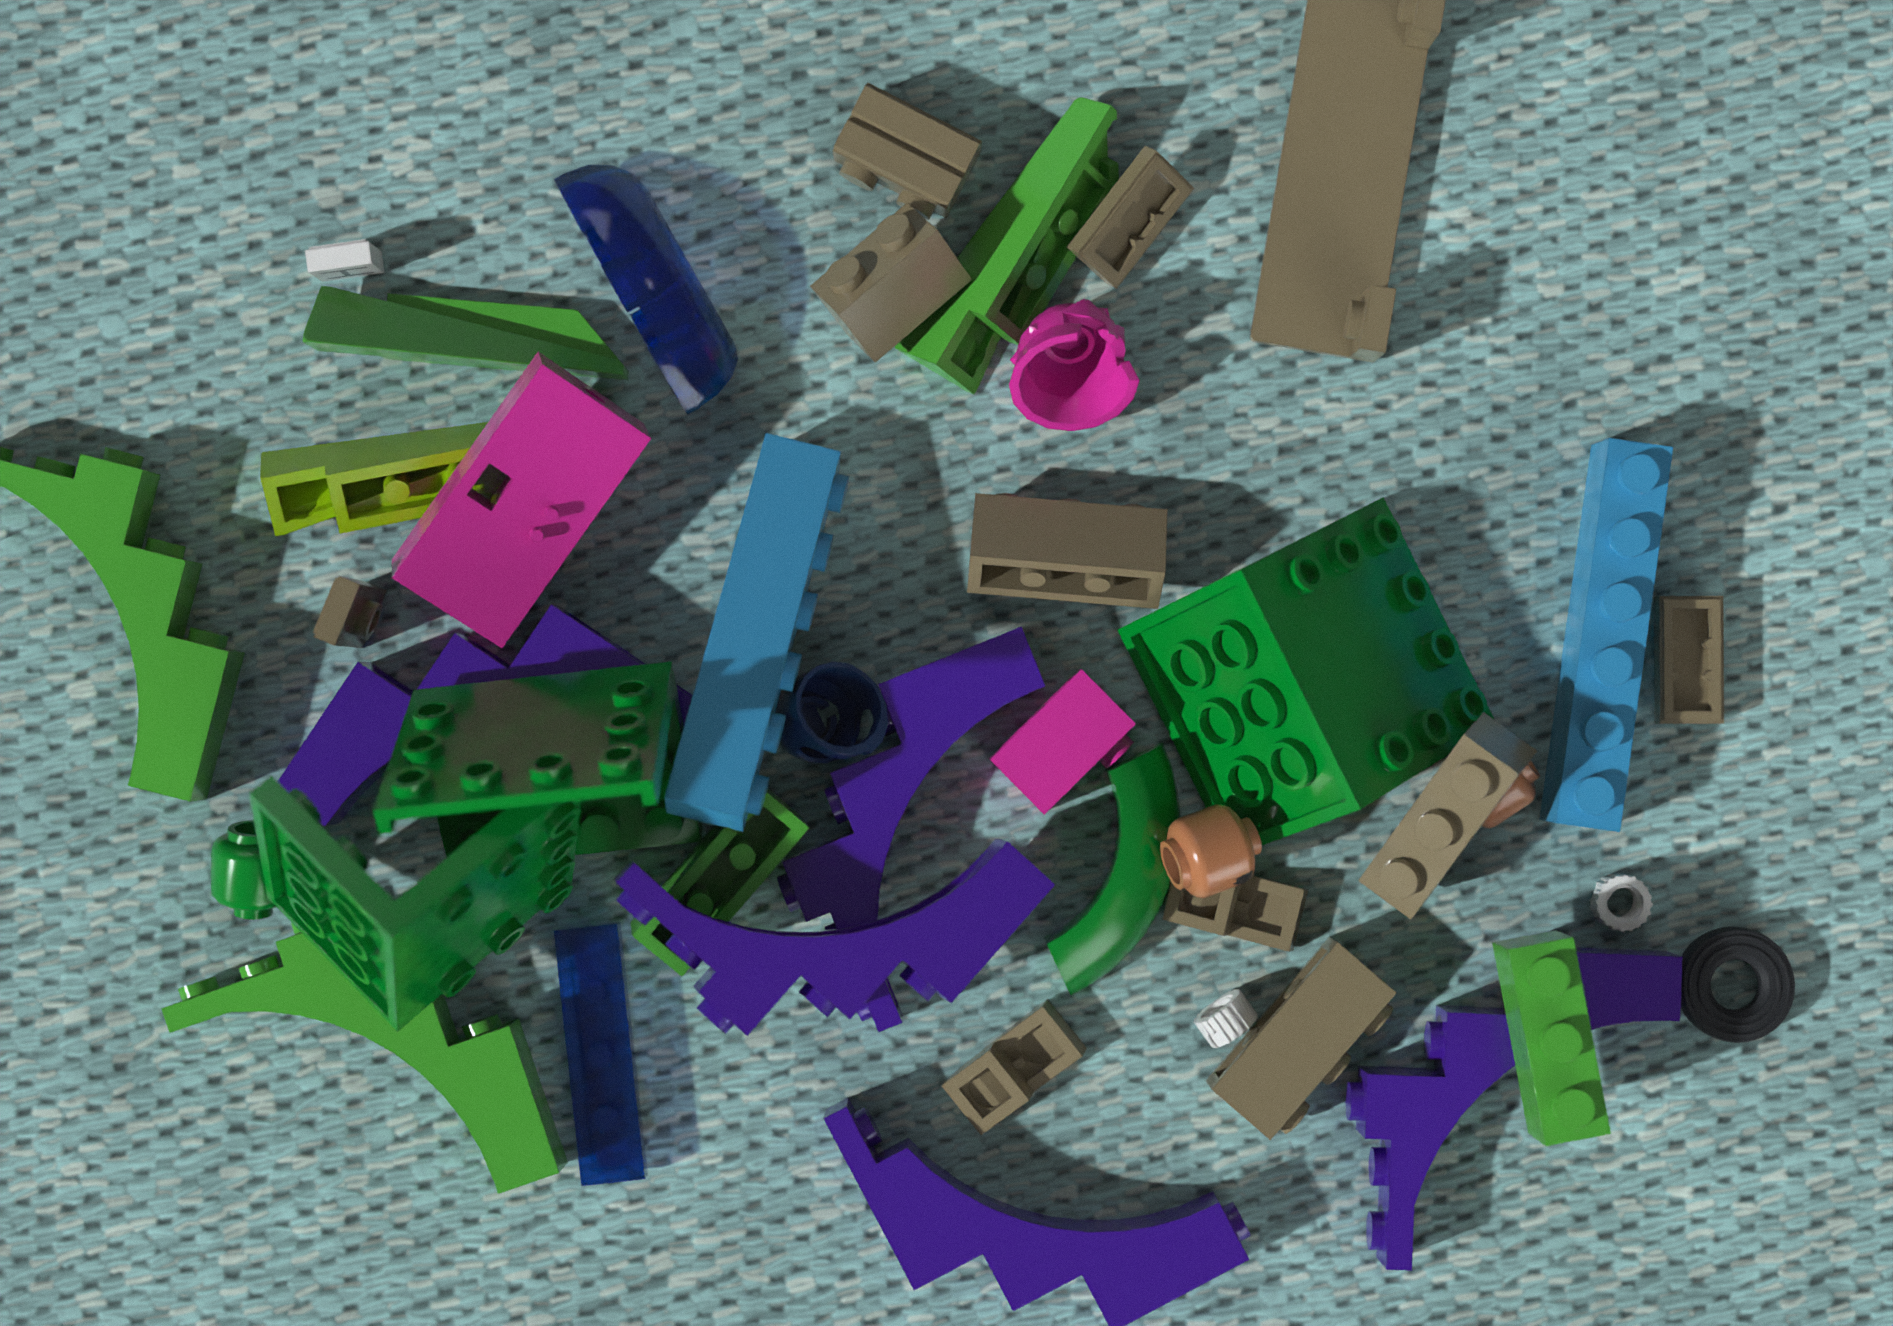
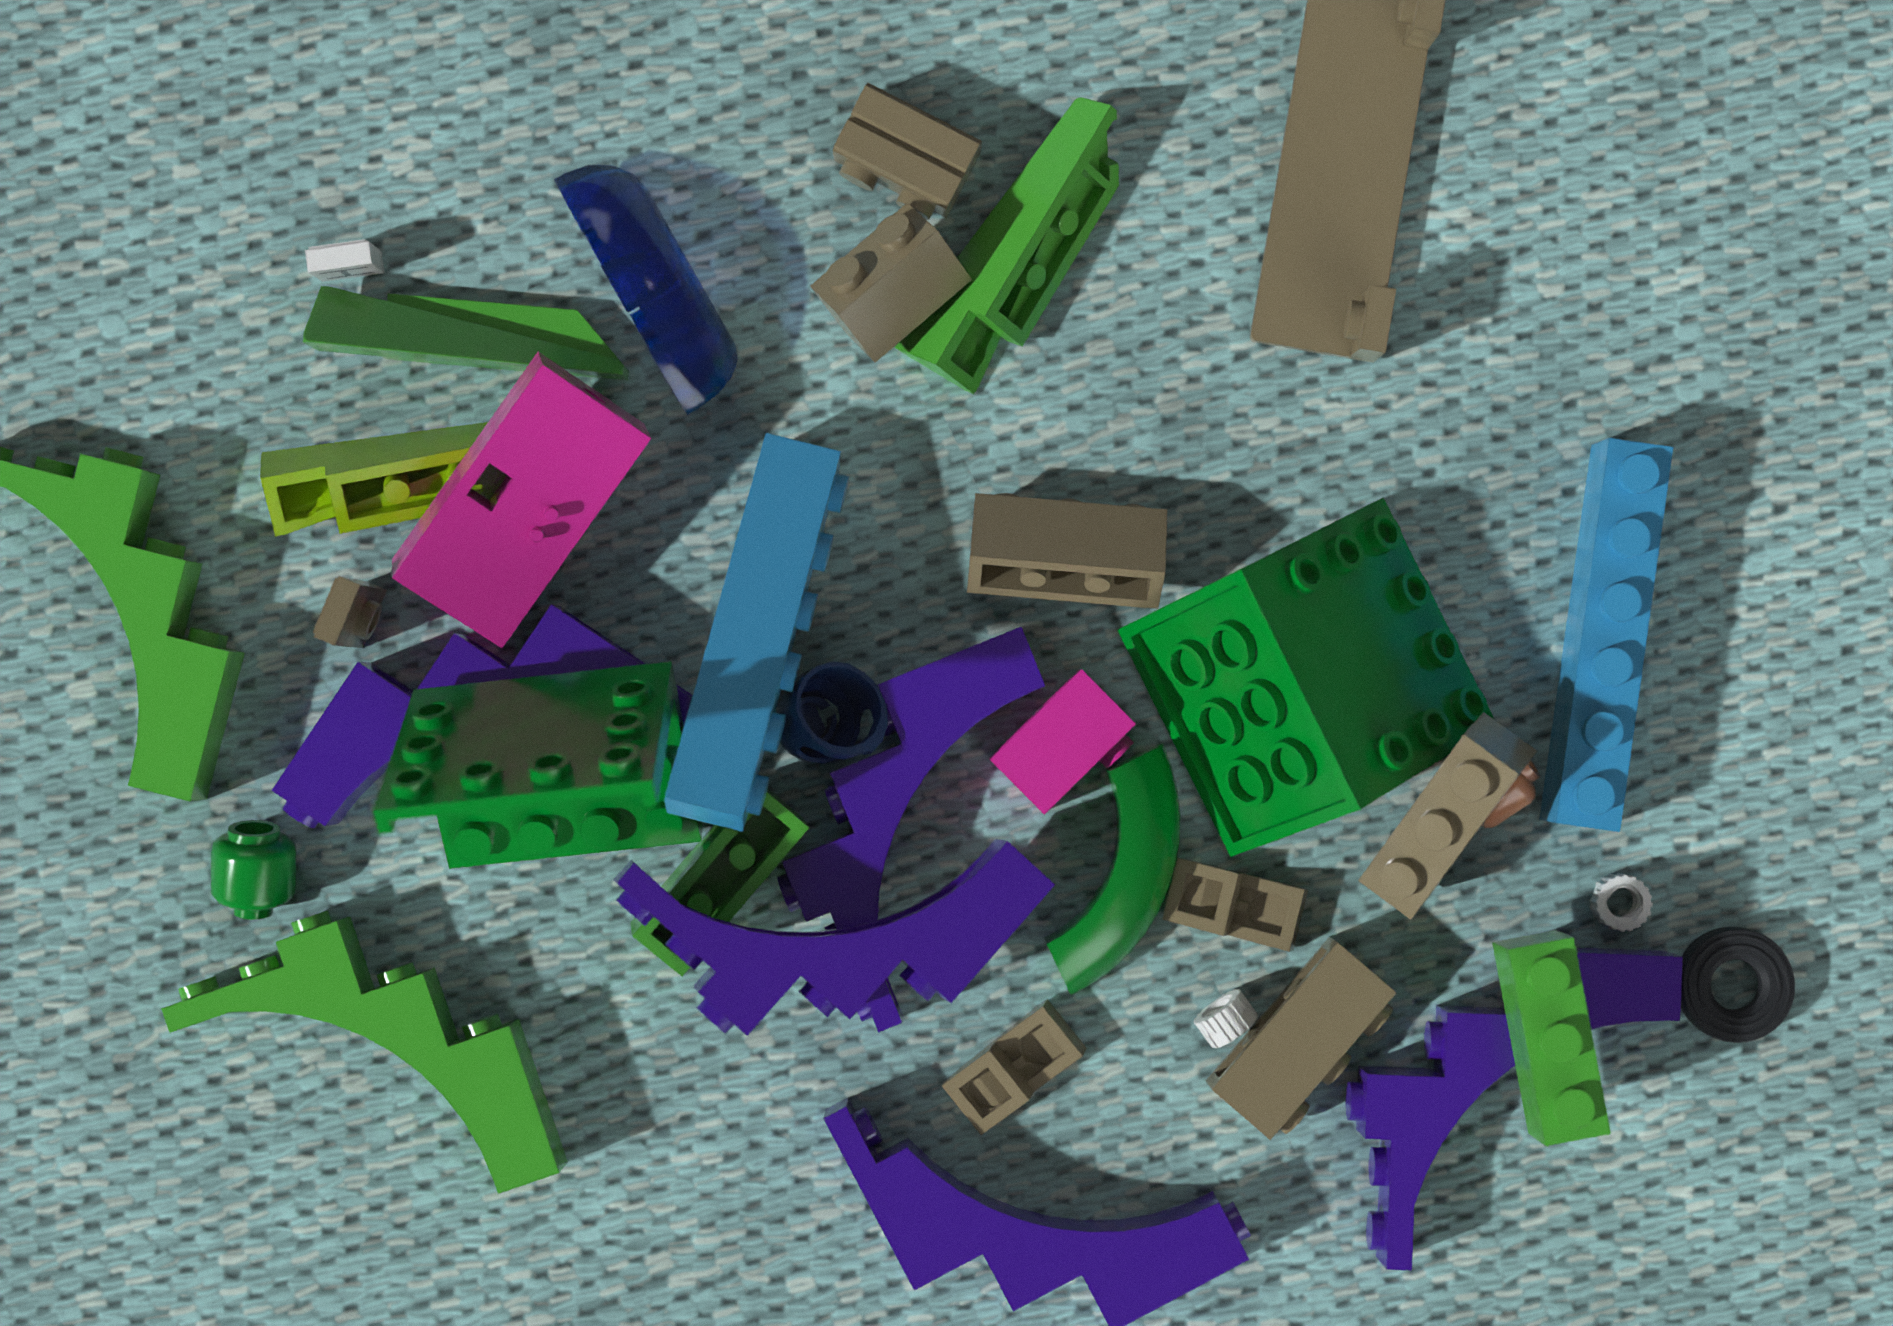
(437, 930): green bracket -> none
(600, 1053): clear blue plate -> none
(1072, 368): dark pink helmet -> none
(1130, 217): dark tan plate -> none
(1210, 851): nougat head -> none
(1688, 660): dark tan plate -> none

